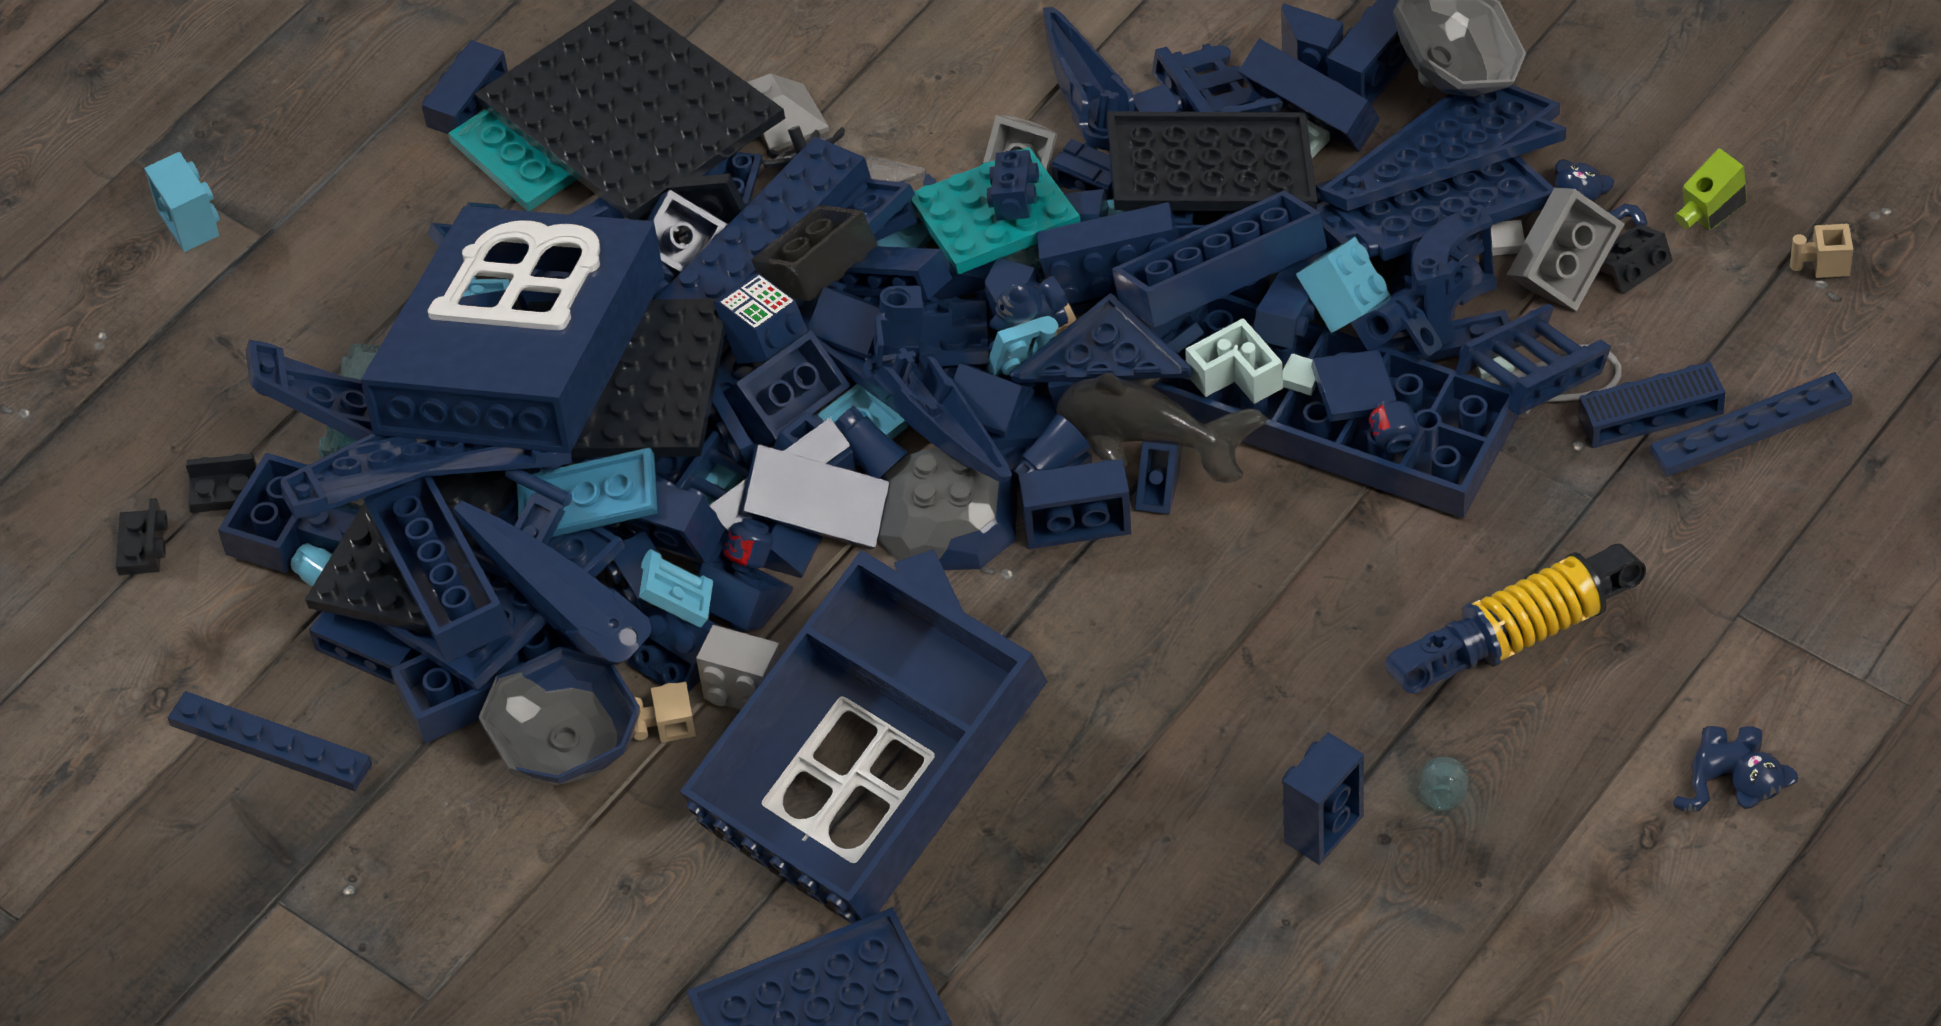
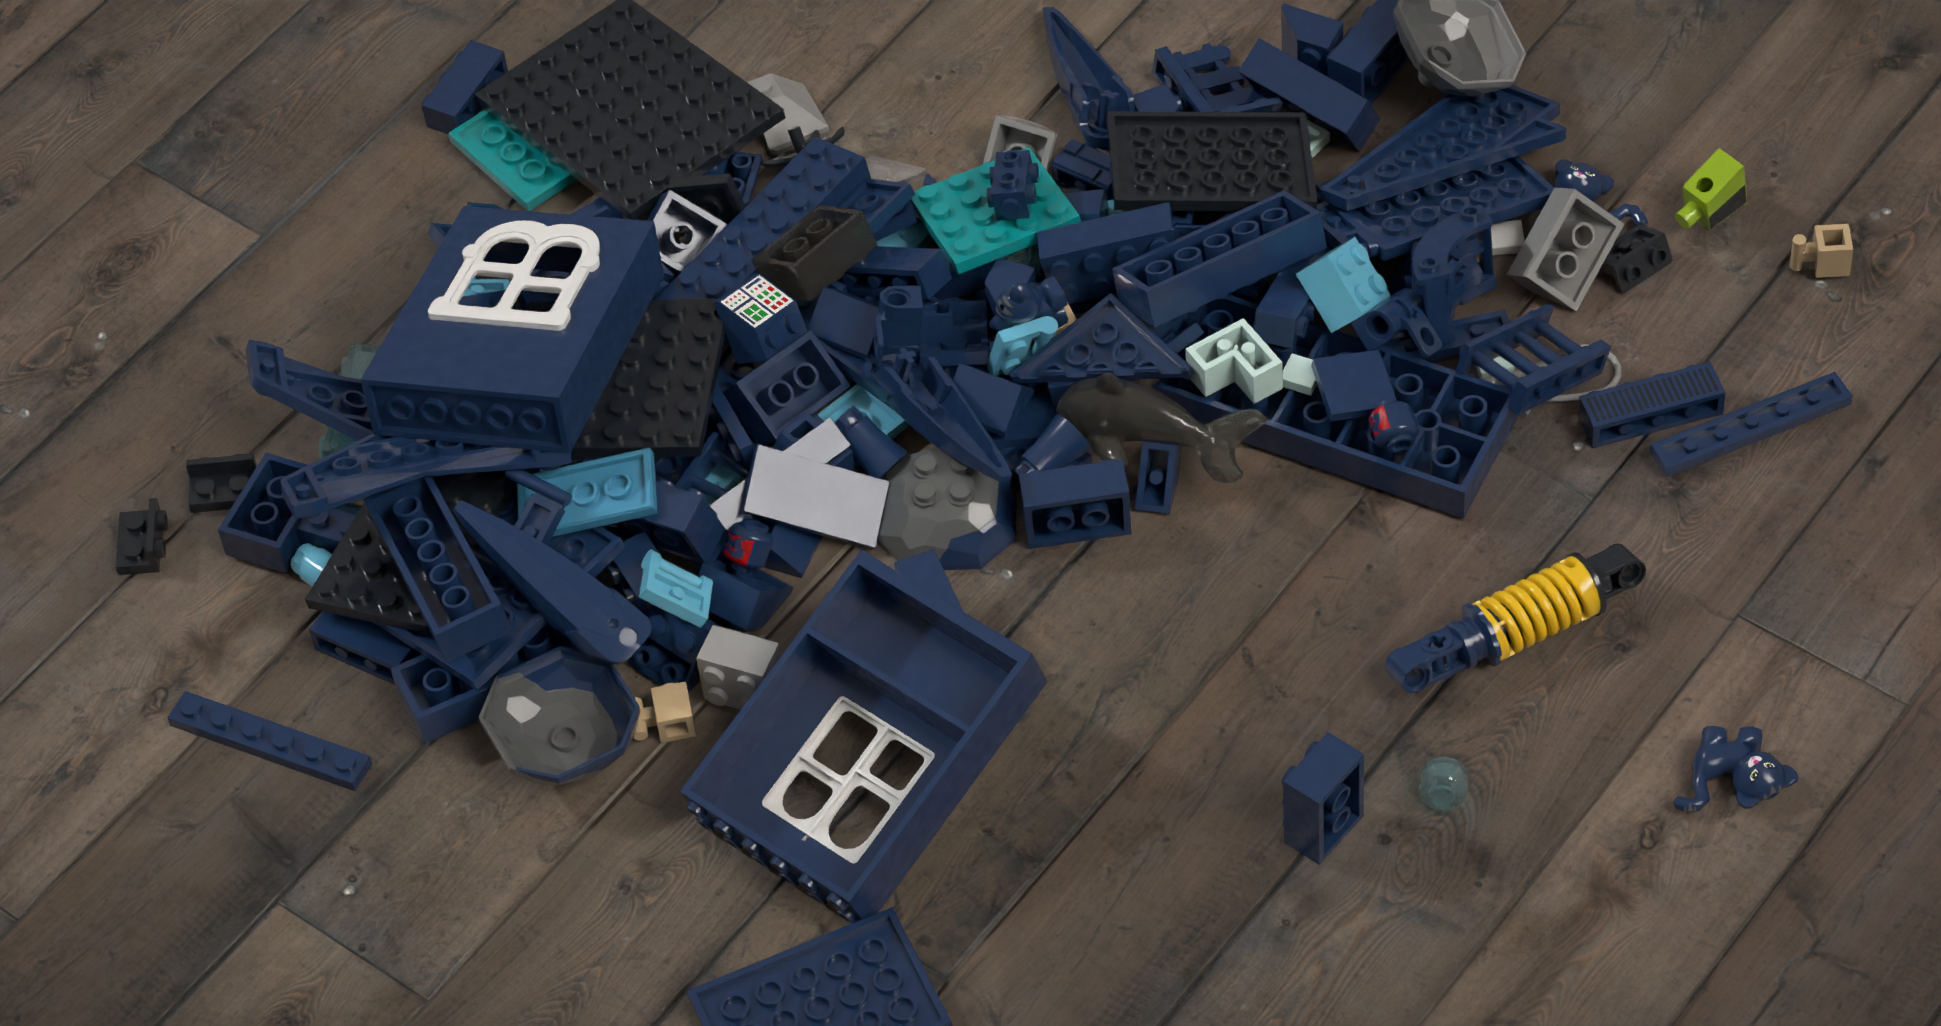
(183, 201): medium azure brick -> none

